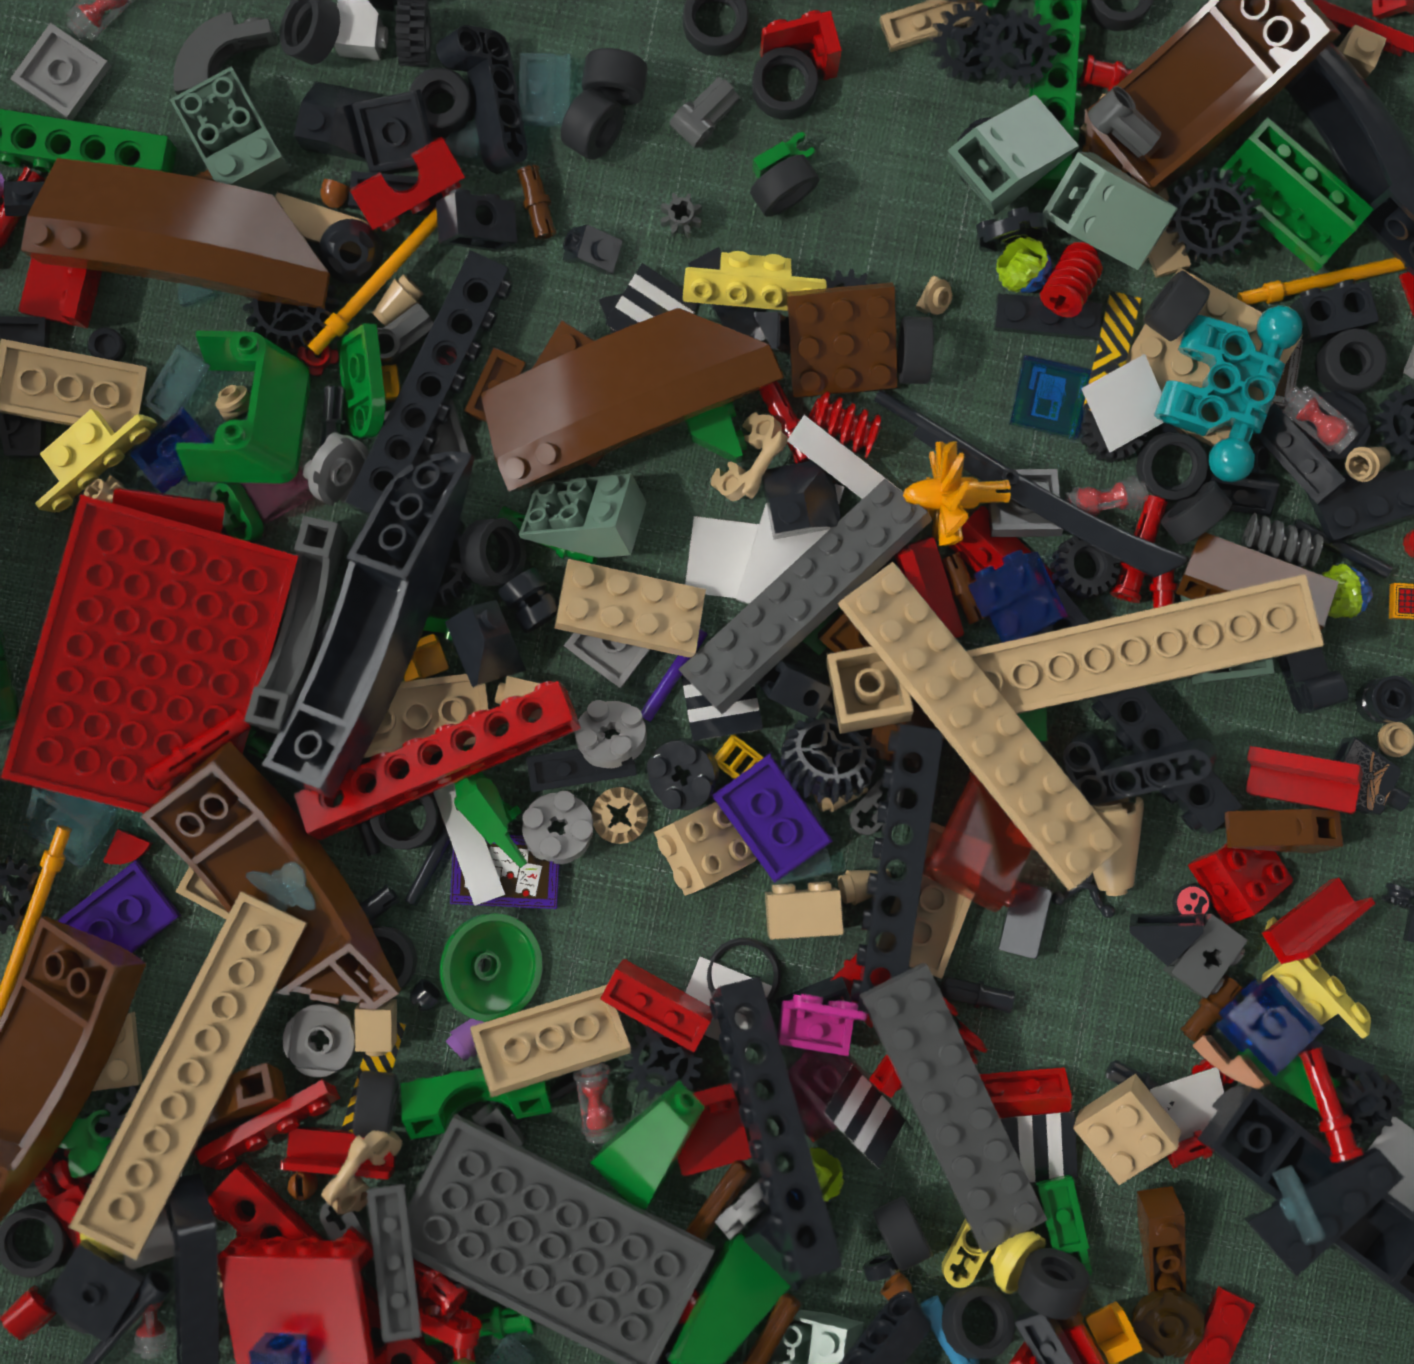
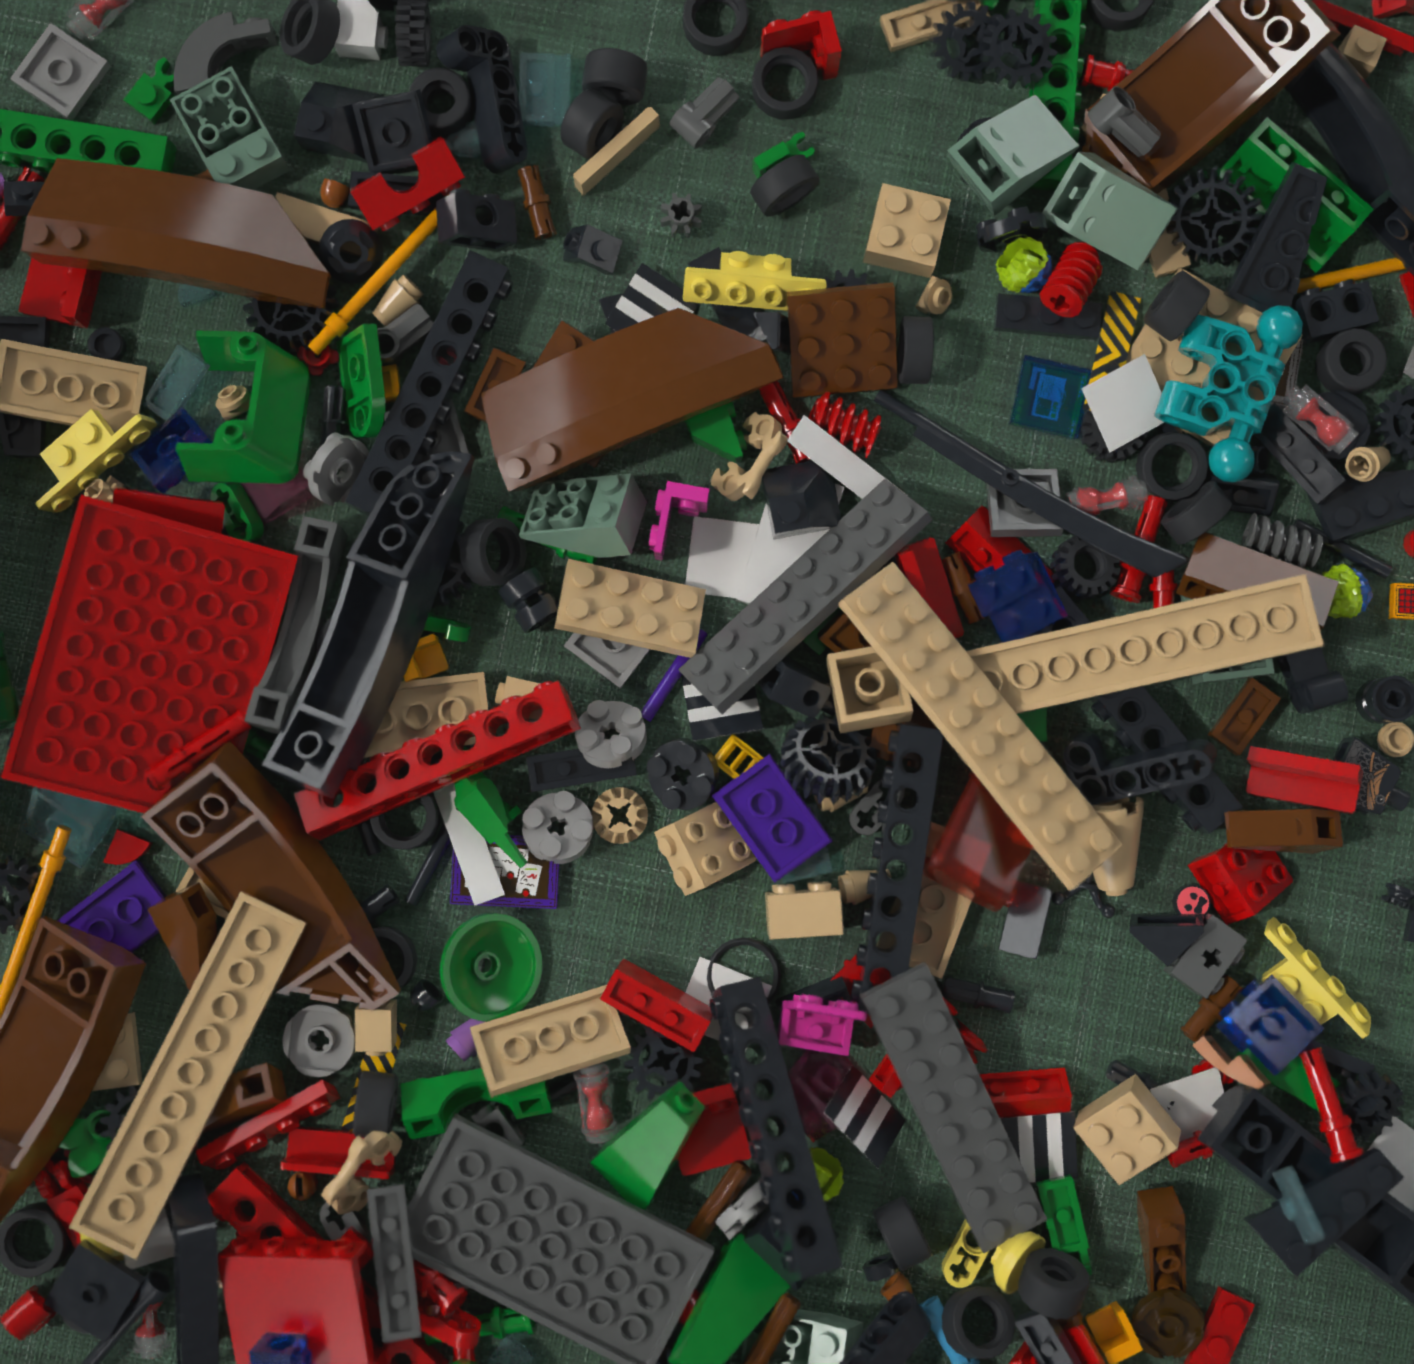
(152, 95): none -> green plate
(187, 928): none -> reddish brown slope
(284, 887): clear light blue piece -> none
(484, 643): black slope -> none
(616, 150): none -> tan tile
(685, 497): none -> dark pink bracket
(906, 230): none -> tan brick
(949, 493): light orange piece -> none
(1244, 716): none -> reddish brown plate
(1276, 254): none -> black wing
(1314, 922): red panel -> none

